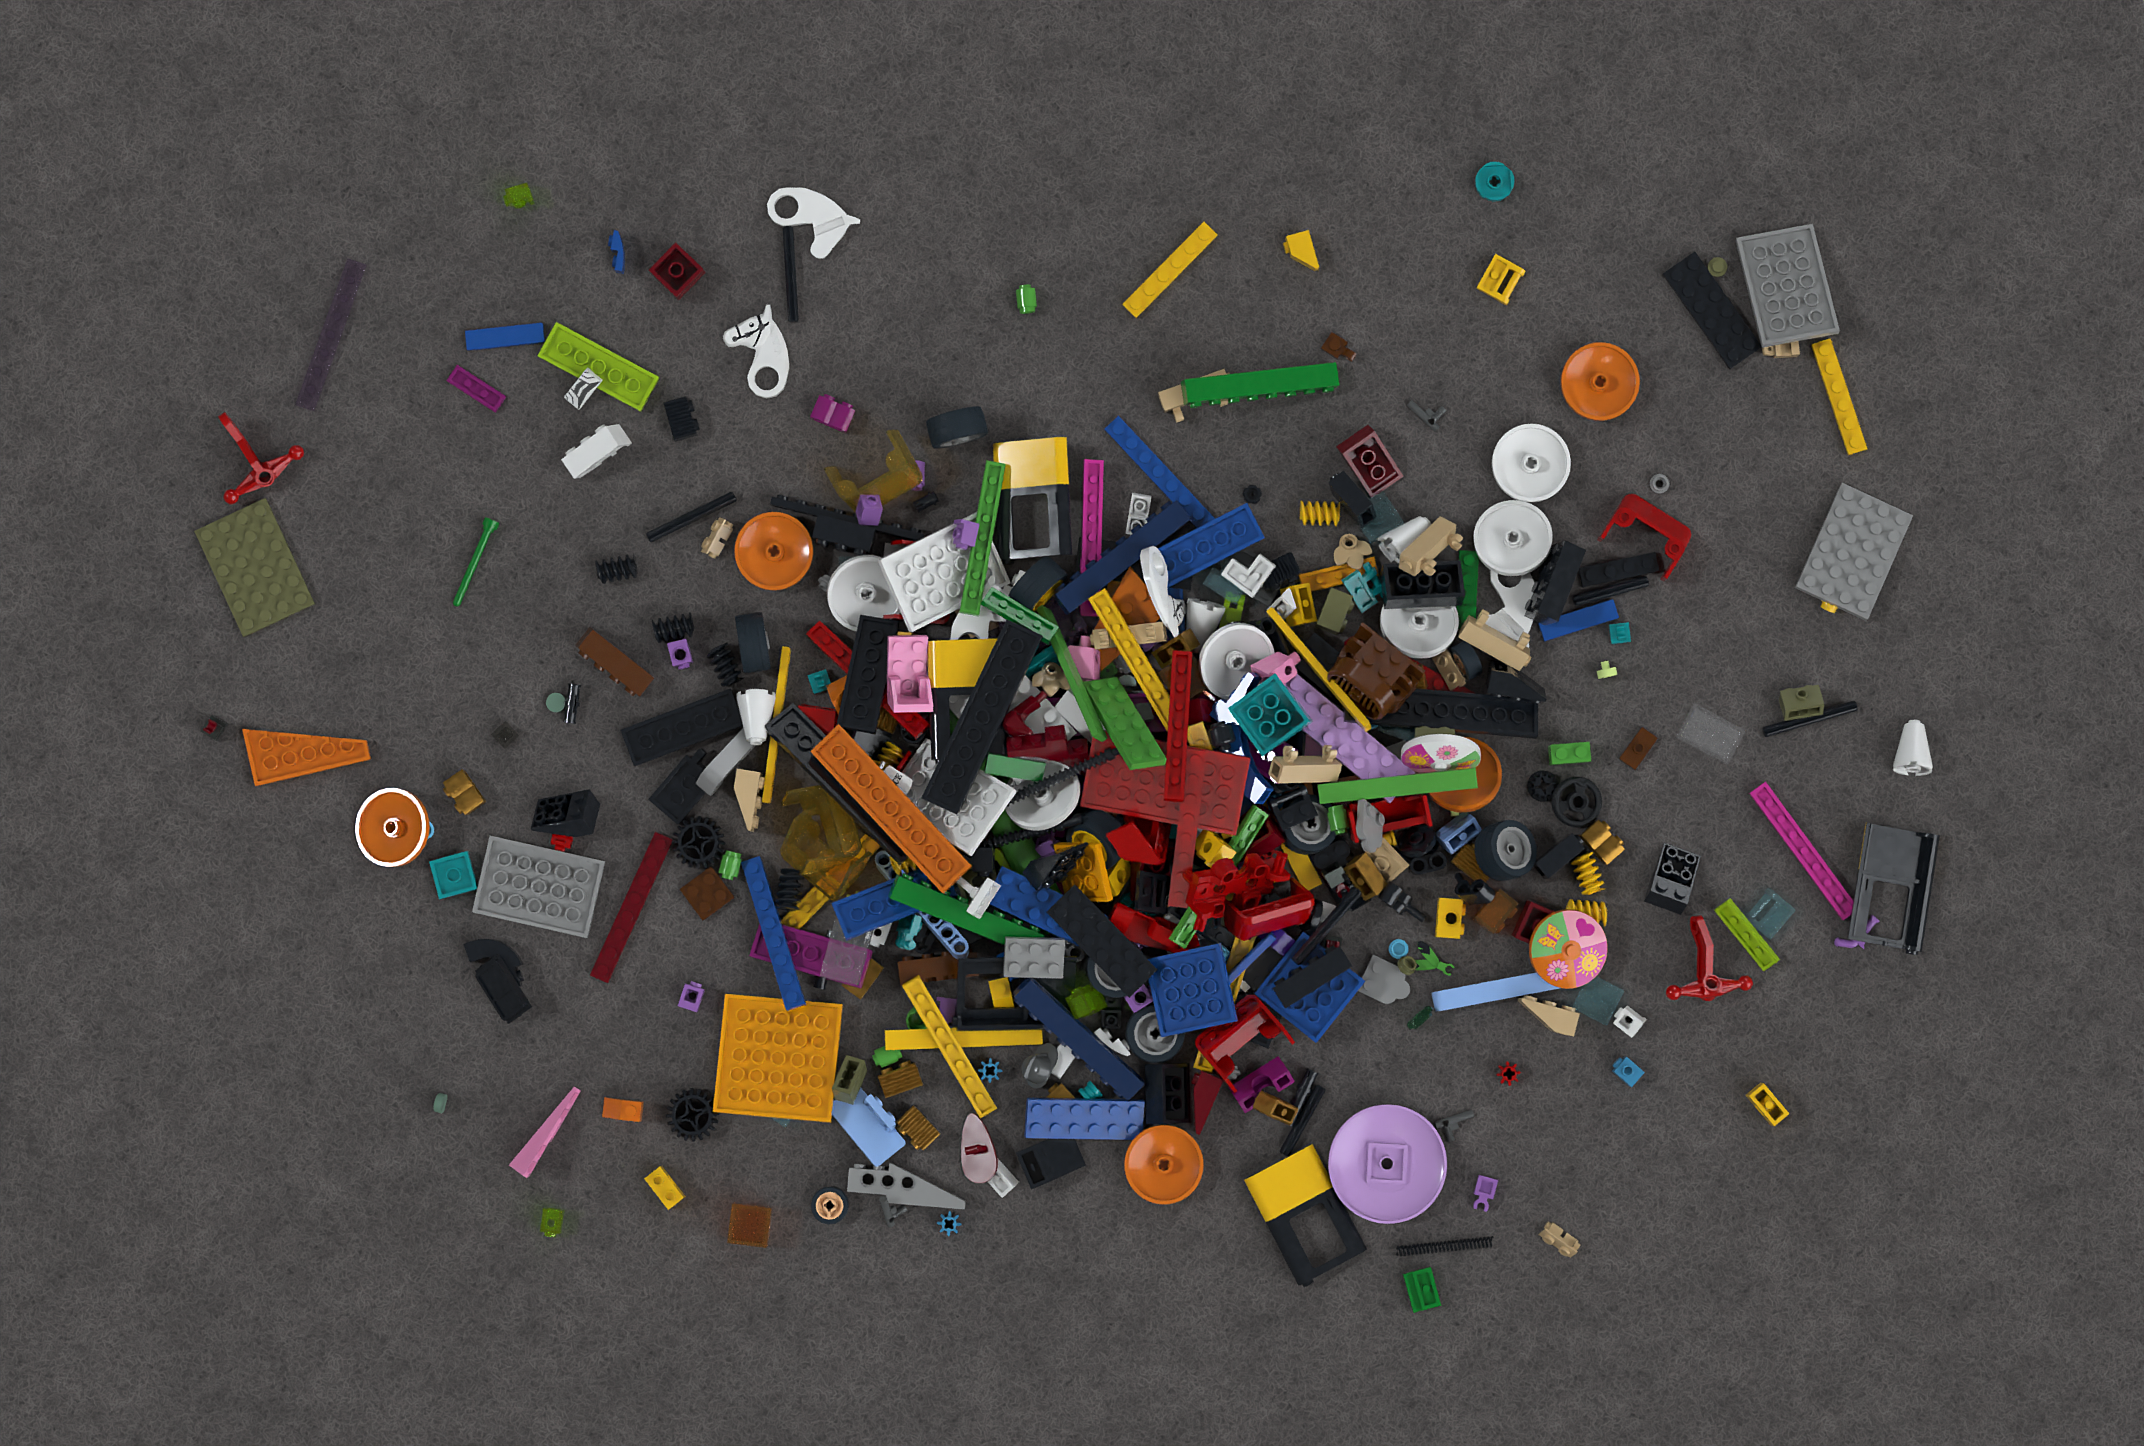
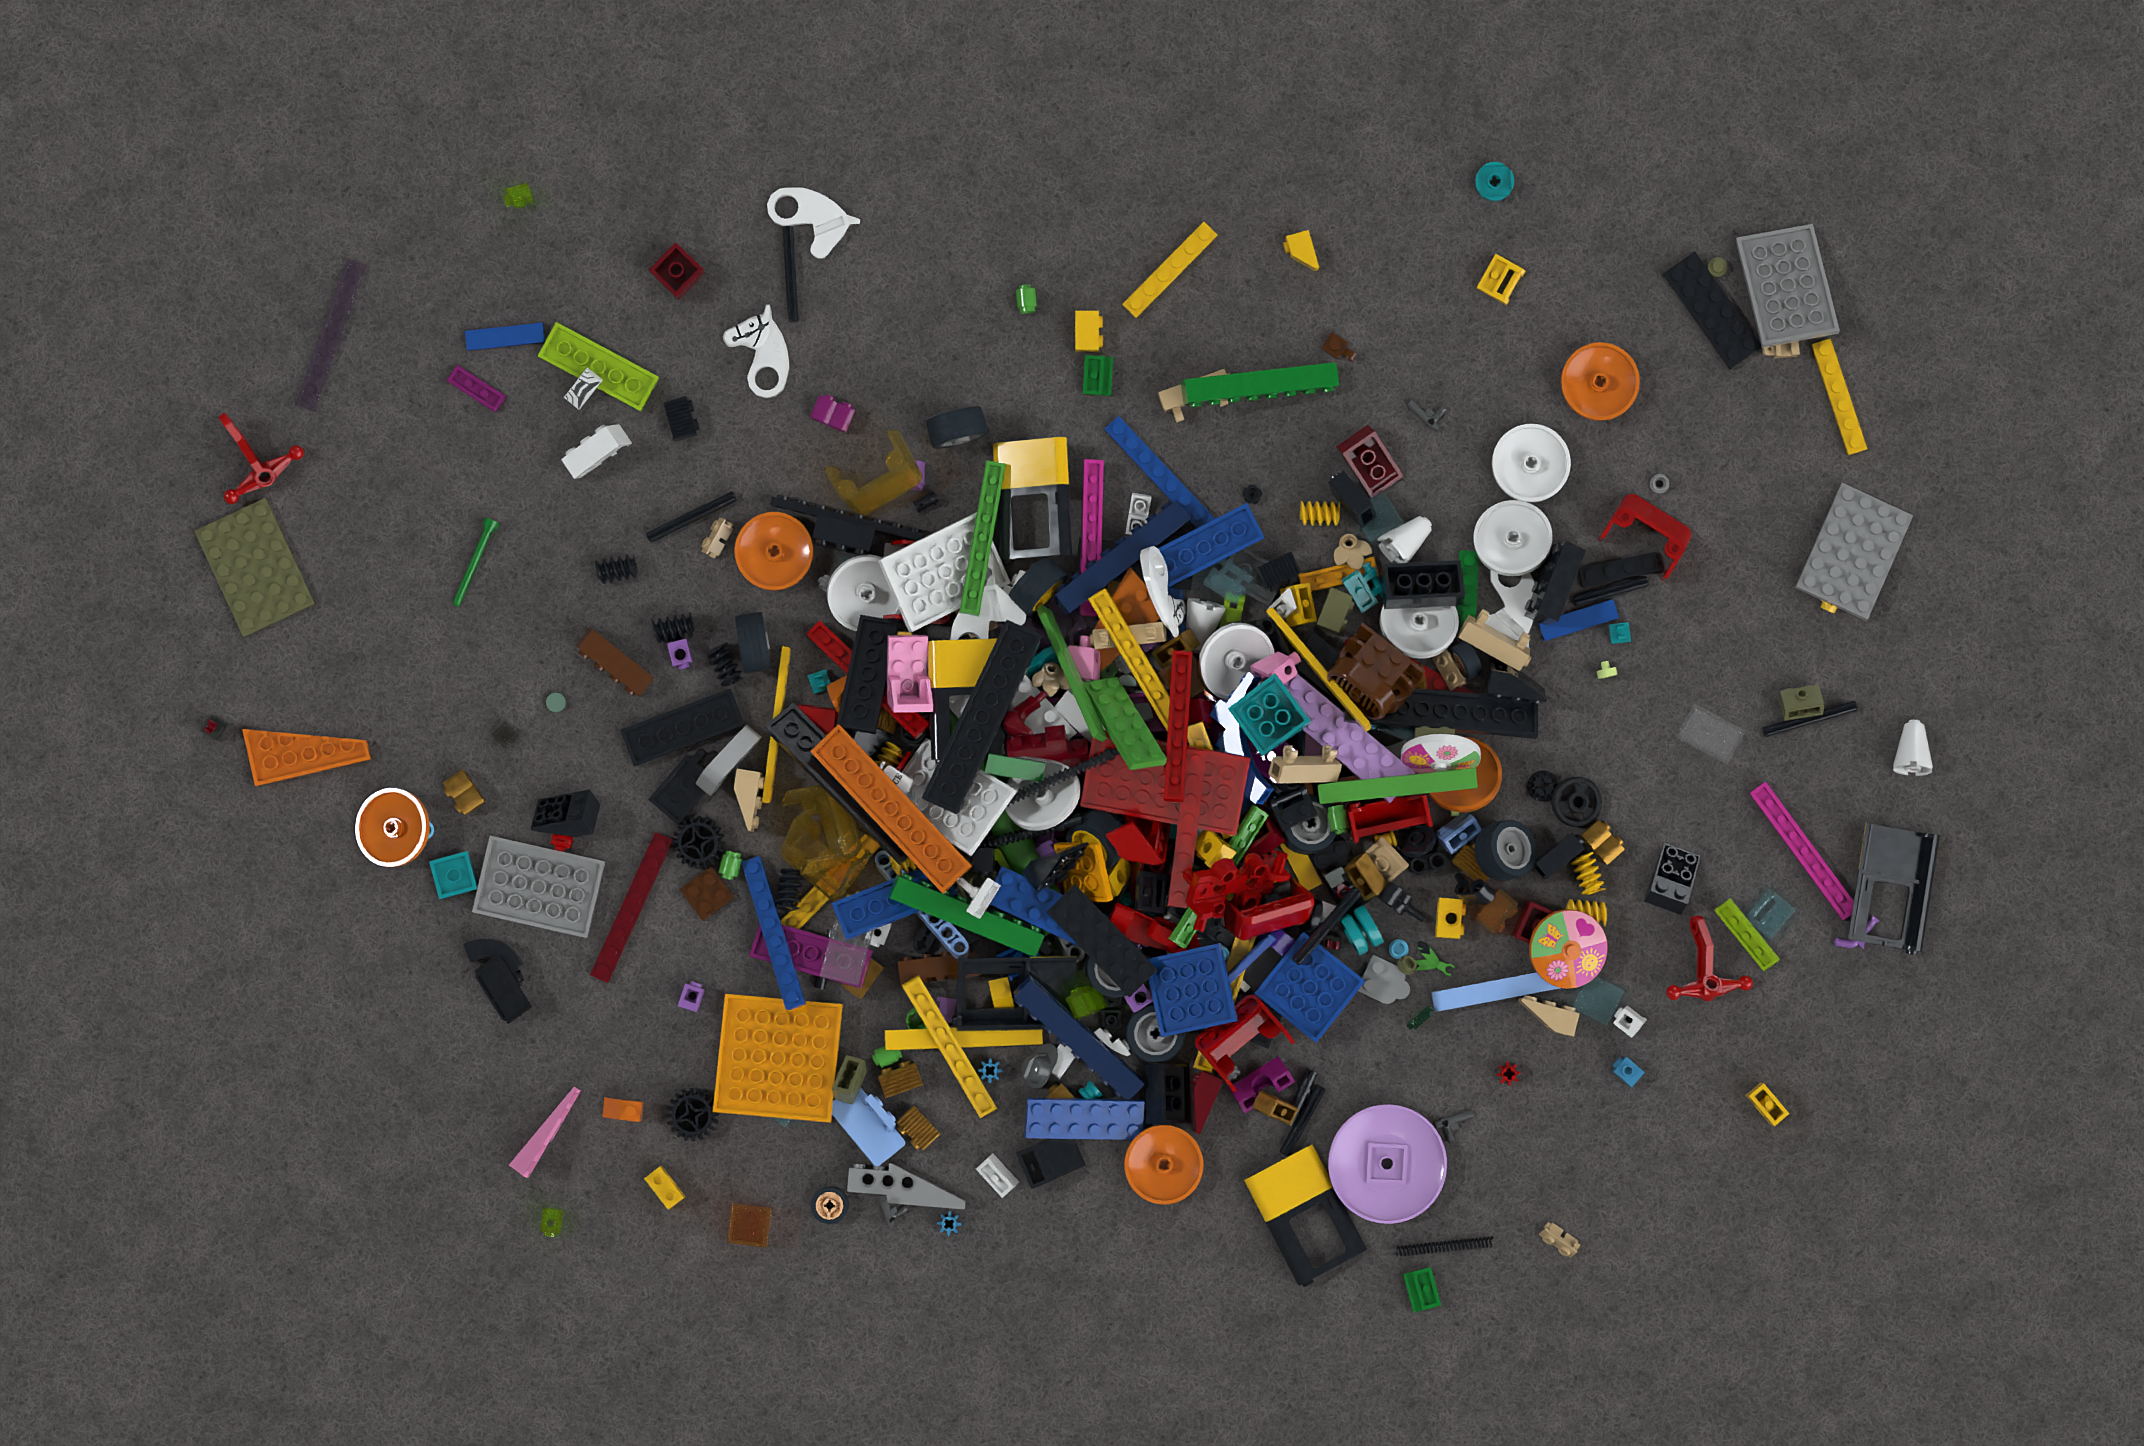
(440, 1103): sand green tile -> none
(572, 703): black pin -> none
(617, 246): blue slope -> none
(756, 711): white cone -> none
(869, 510): medium lavender brick -> none
(906, 929): teal plate -> none
(965, 534): medium lavender brick -> none
(977, 1151): shield -> none
(1019, 614): green plate -> none
(1034, 957): light grey plate -> none
(1087, 331): none -> yellow brick
(1097, 375): none -> green plate
(1221, 735): black head -> none
(1249, 579): white plate -> none
(1312, 976): black brick -> none
(1358, 931): none -> teal wheel
(1369, 826): light grey plate -> none
(1428, 545): tan brick -> none
(1486, 1189): medium lavender plate -> none
(1569, 753): bright green brick -> none
(1638, 748): reddish brown plate -> none

